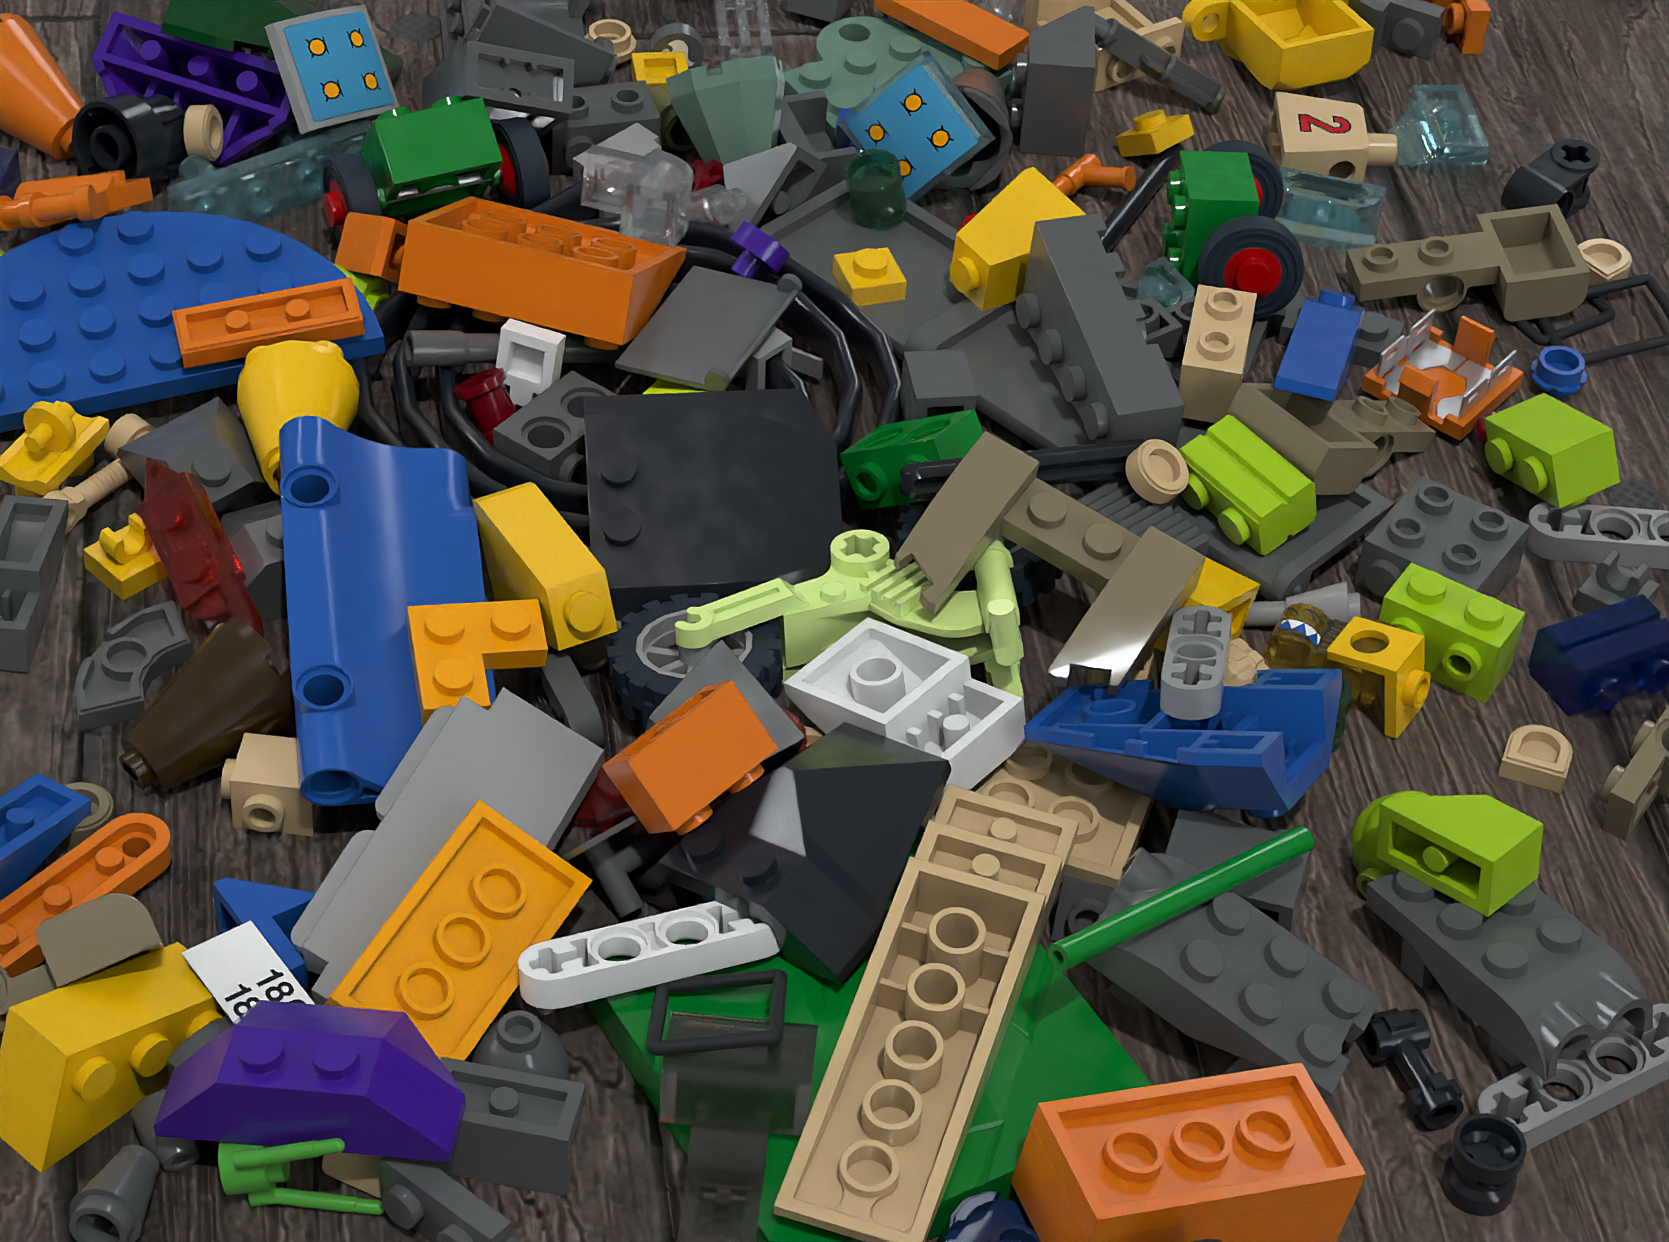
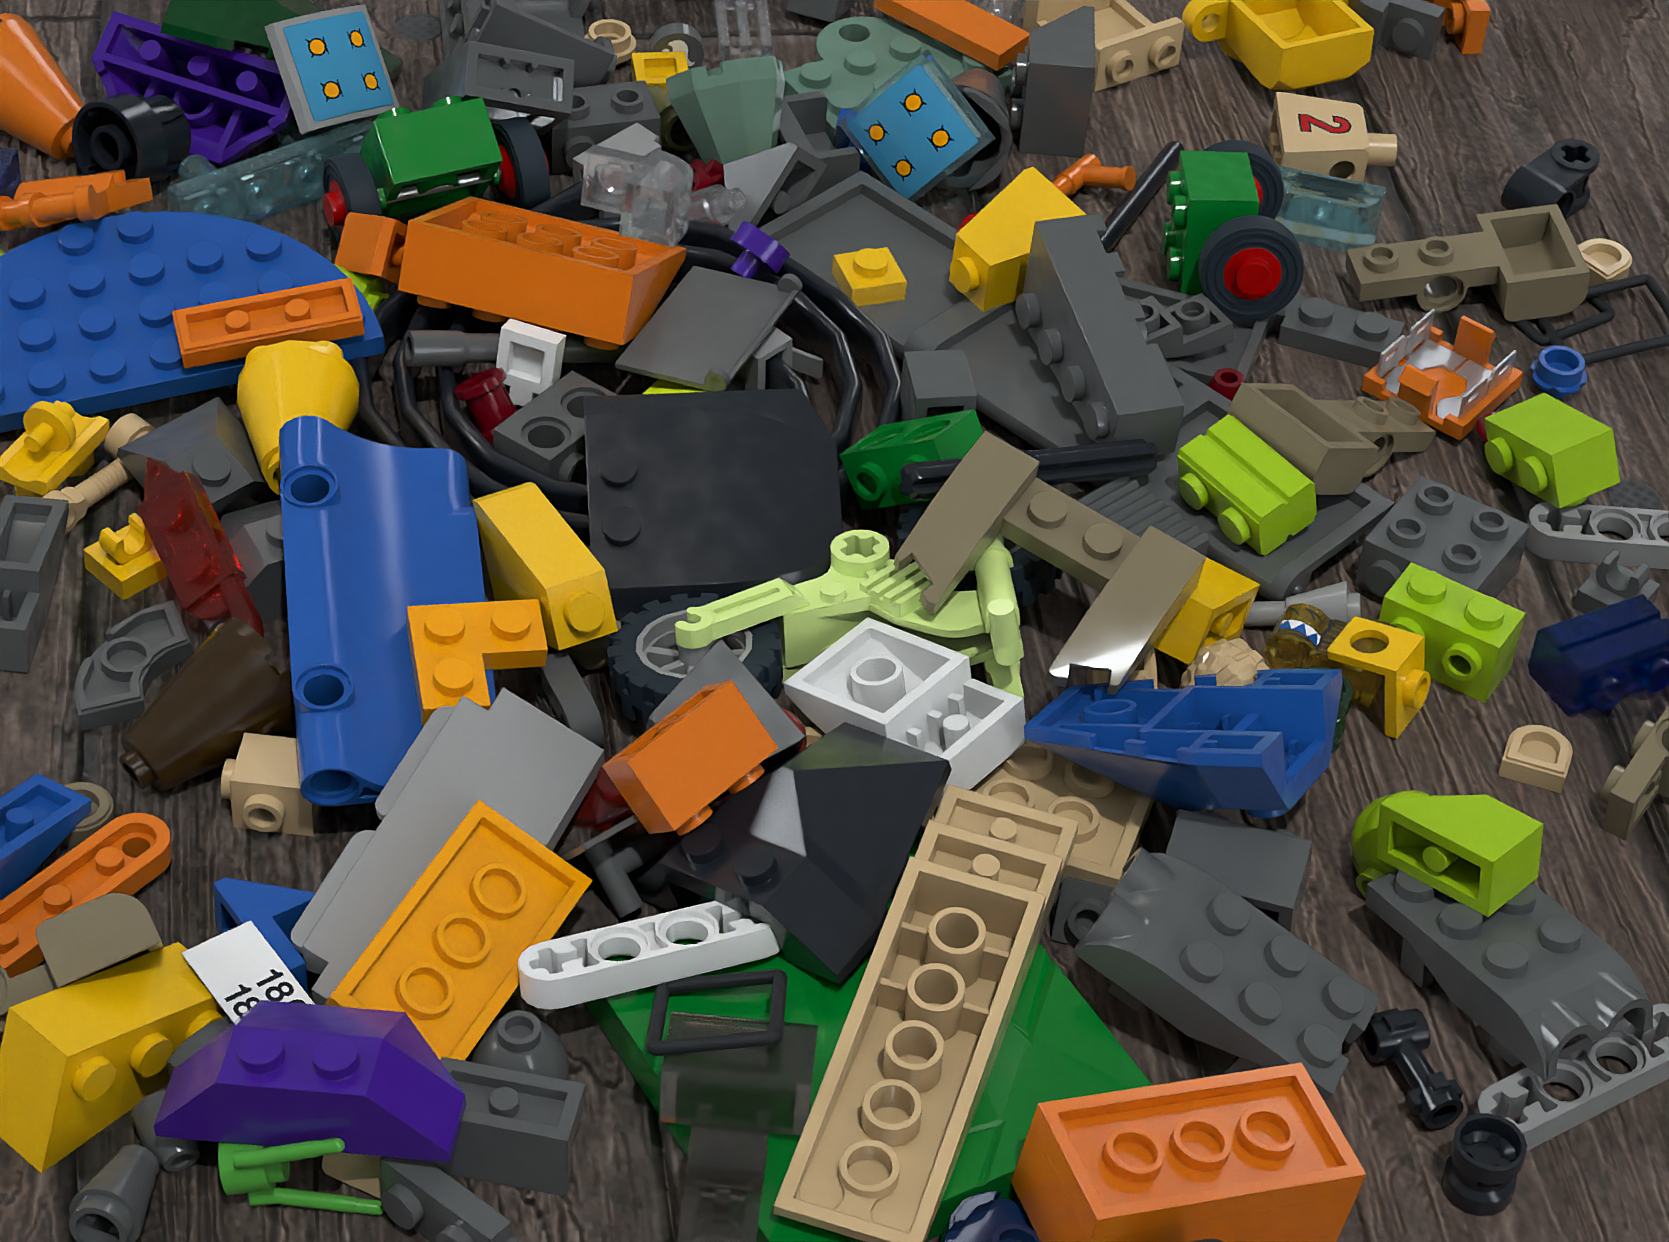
(203, 131): tan tile -> none
(875, 188): clear green wheel -> none
(1154, 133): yellow plate -> none
(1157, 471): tan tile -> none
(1158, 63): dark grey piece -> none
(1163, 283): clear light blue tile -> none
(1179, 898): green piece -> none
(1195, 662): light grey beam -> none
(1215, 351): tan brick -> none
(1321, 346): blue slope -> none
(1439, 128): clear light blue slope -> none

